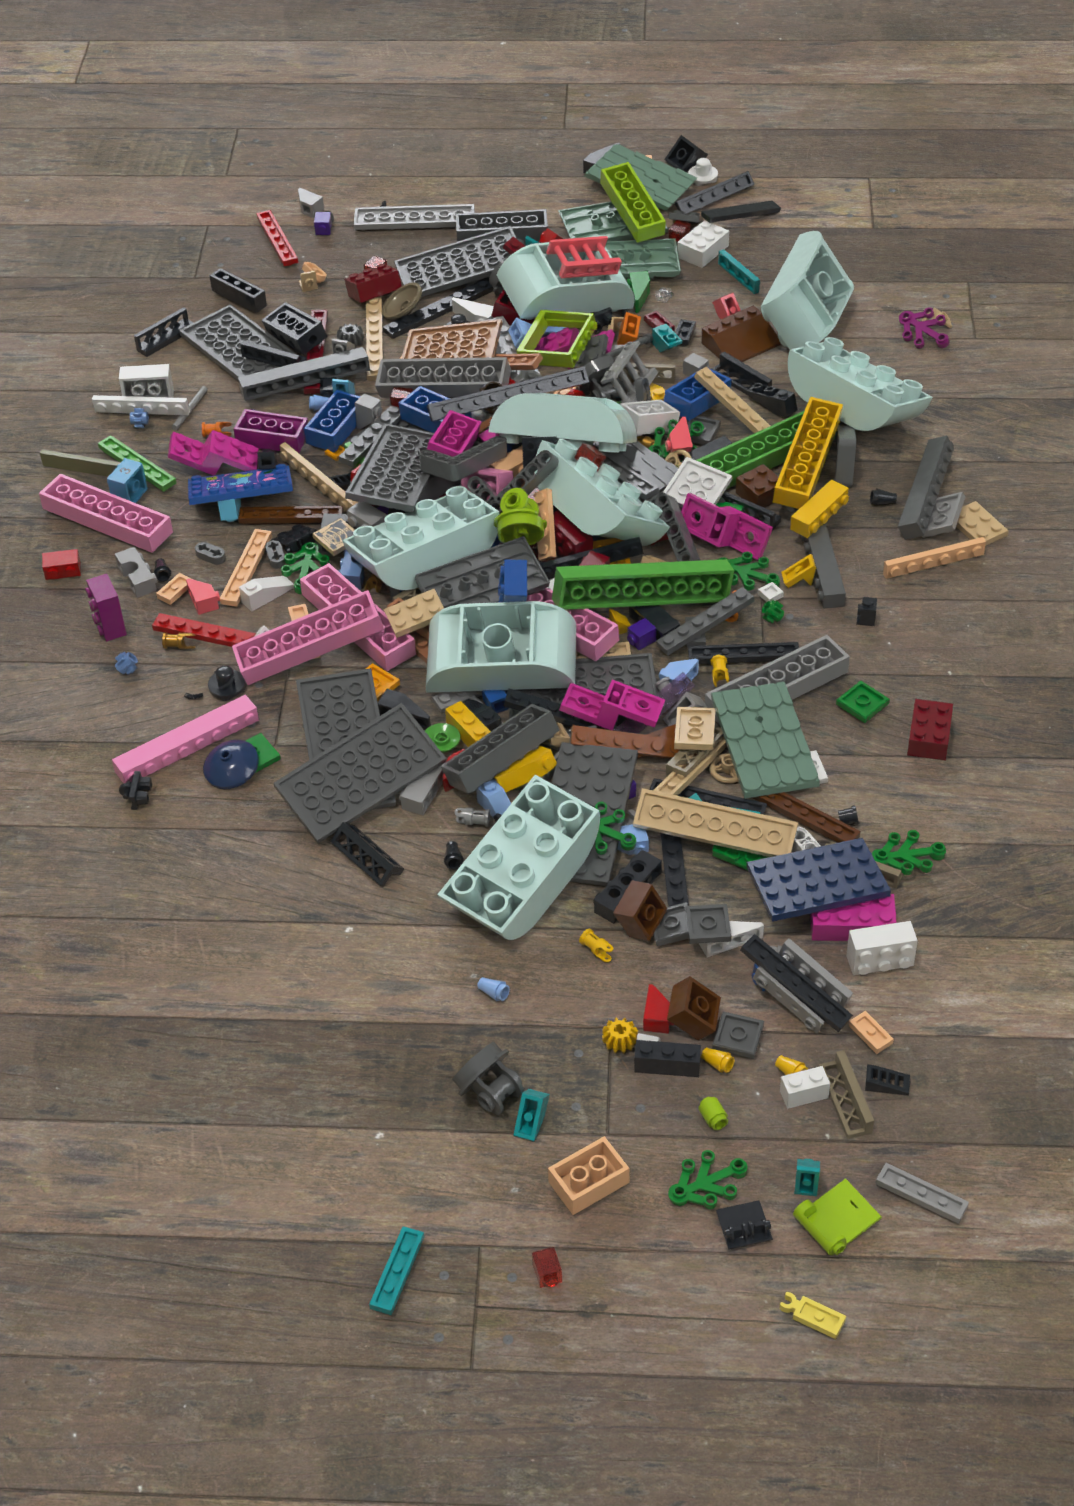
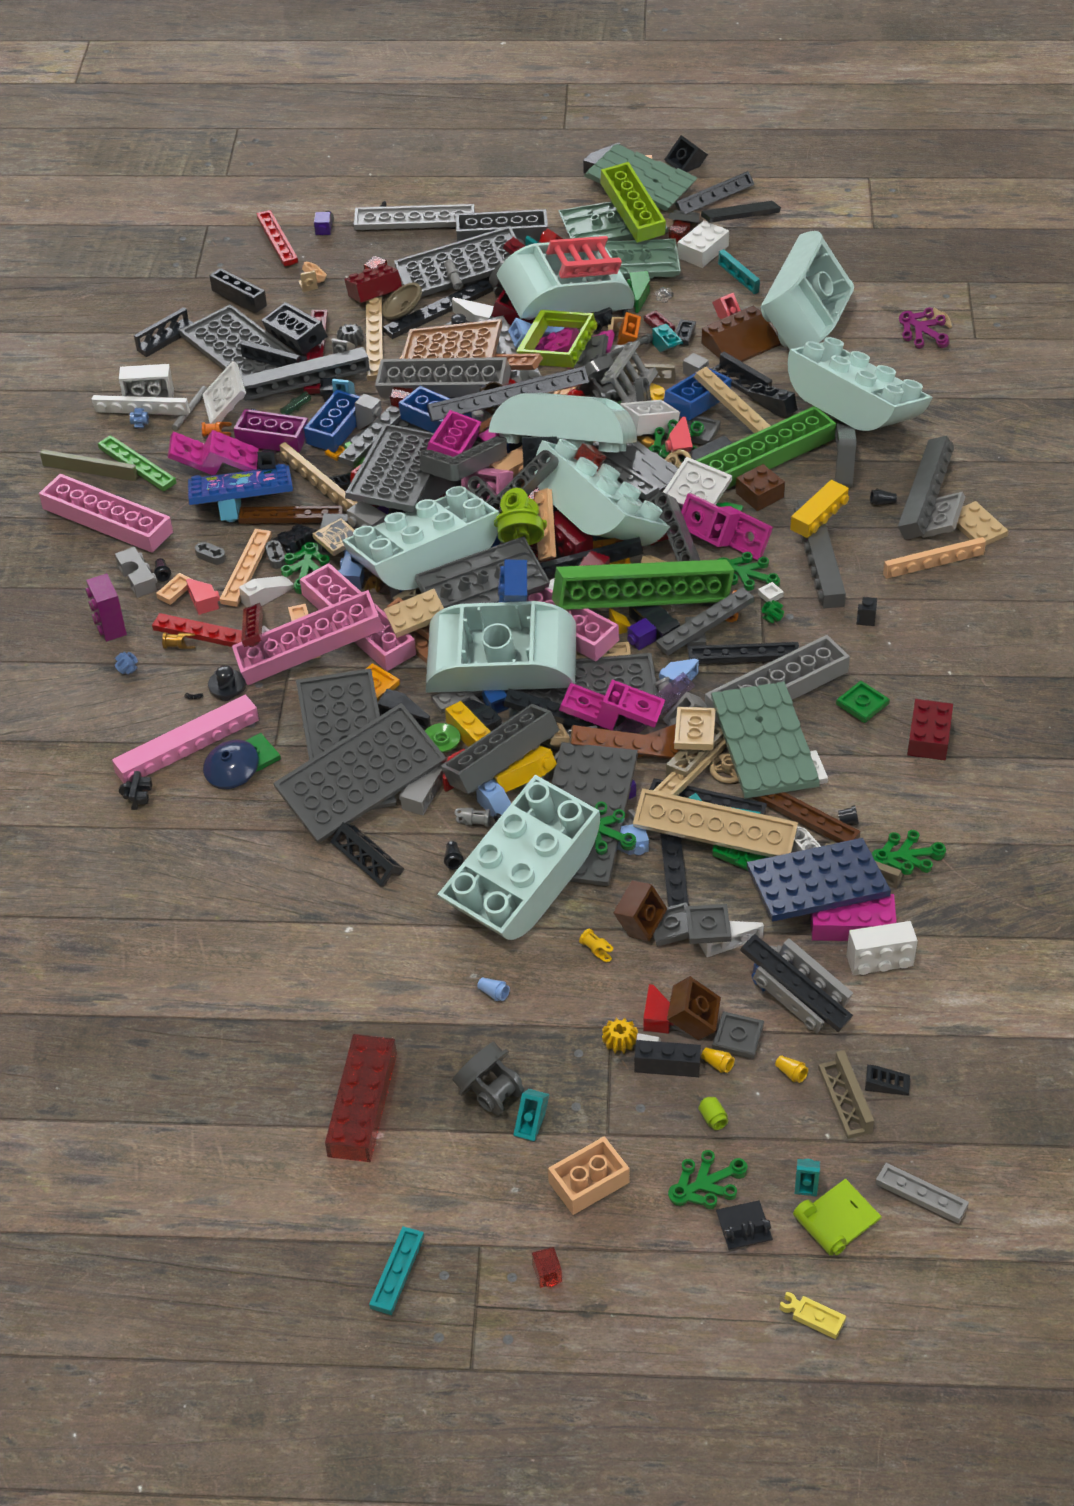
(61, 564): red brick -> none
(128, 480): dark azure brick -> none
(224, 393): none -> white plate
(252, 625): none -> dark red plate
(296, 403): none -> clear green pin
(310, 202): light grey slope -> none
(316, 402): light blue cone -> none
(361, 1098): none -> clear red brick
(453, 274): none -> light grey pin
(641, 868): black brick -> none
(704, 172): white plate -> none
(719, 670): yellow piece -> none
(753, 510): black fence -> none
(800, 570): yellow slope -> none
(804, 1087): white brick -> none
(807, 453): yellow brick -> none
(871, 1032): light nougat plate -> none

